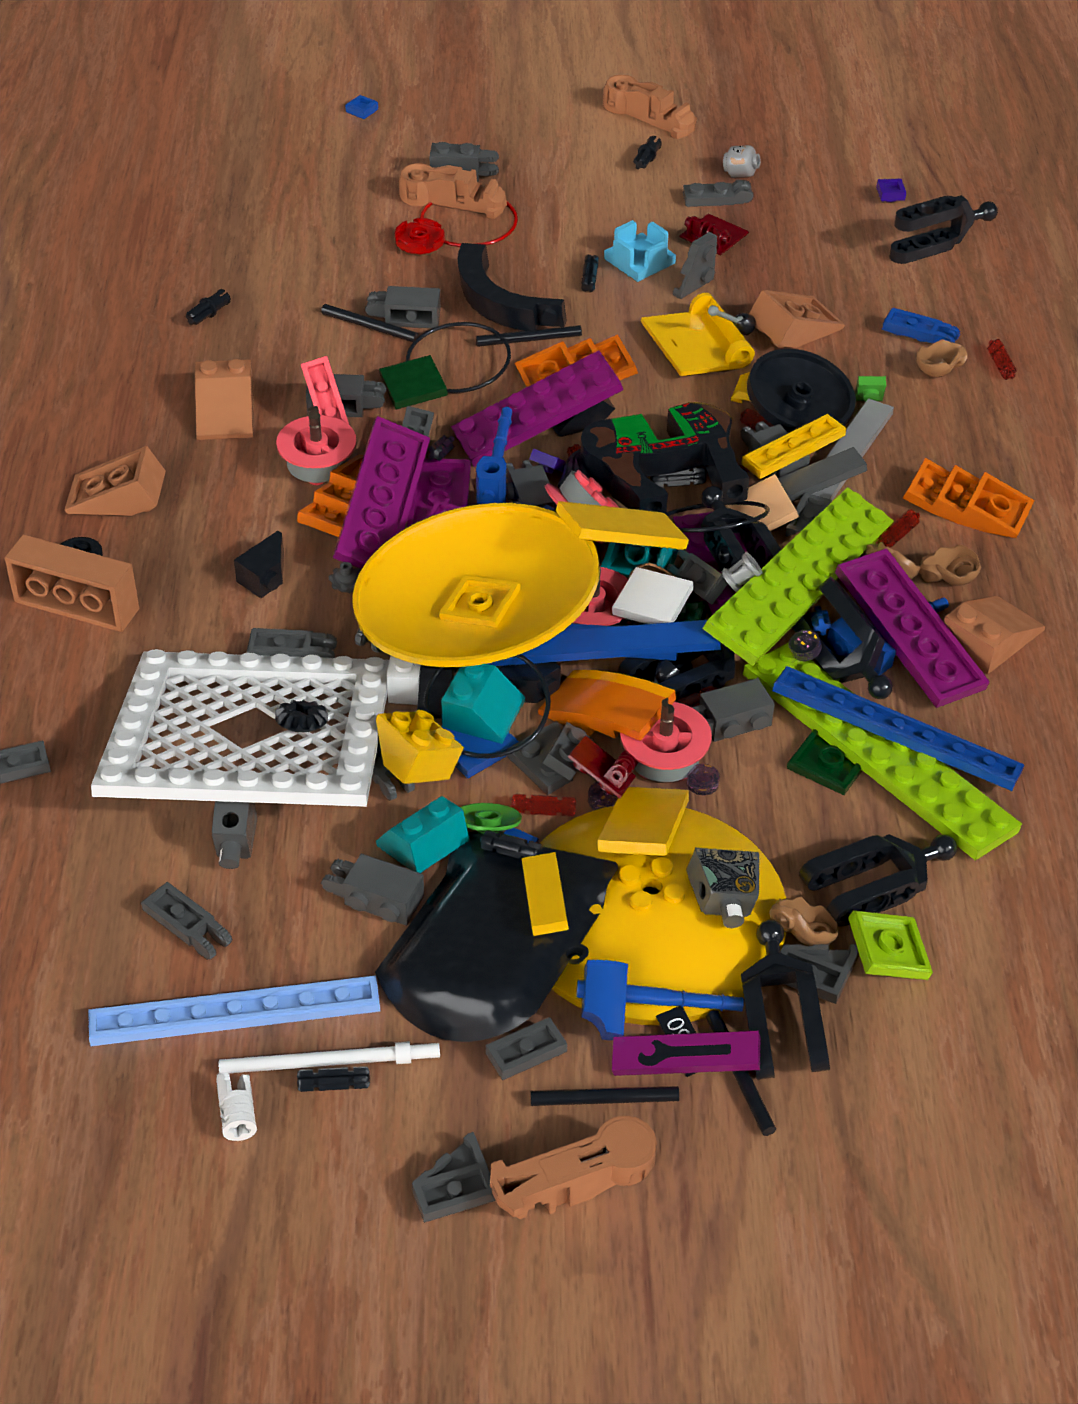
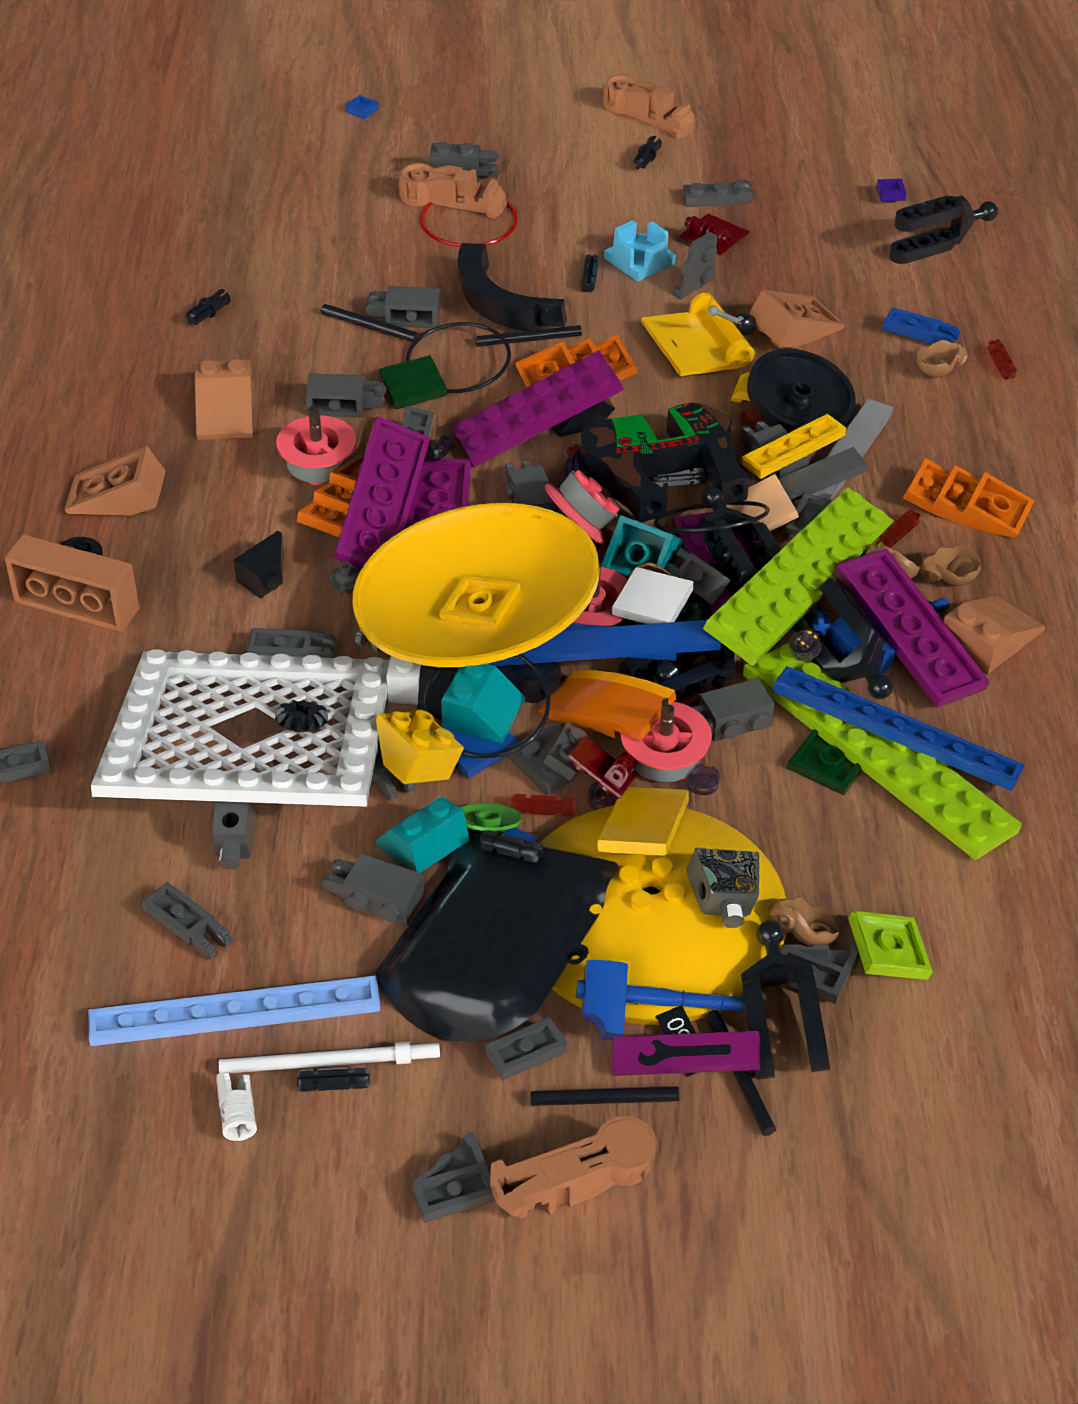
(324, 388): coral plate -> none
(419, 236): red plate -> none
(492, 470): blue piece -> none
(544, 894): yellow tile -> none
(547, 461): dark purple plate -> none
(621, 525): yellow tile -> none
(741, 161): light grey head -> none
(741, 571): light grey bush -> none
(867, 855): black piece -> none
(870, 387): bright green plate -> none

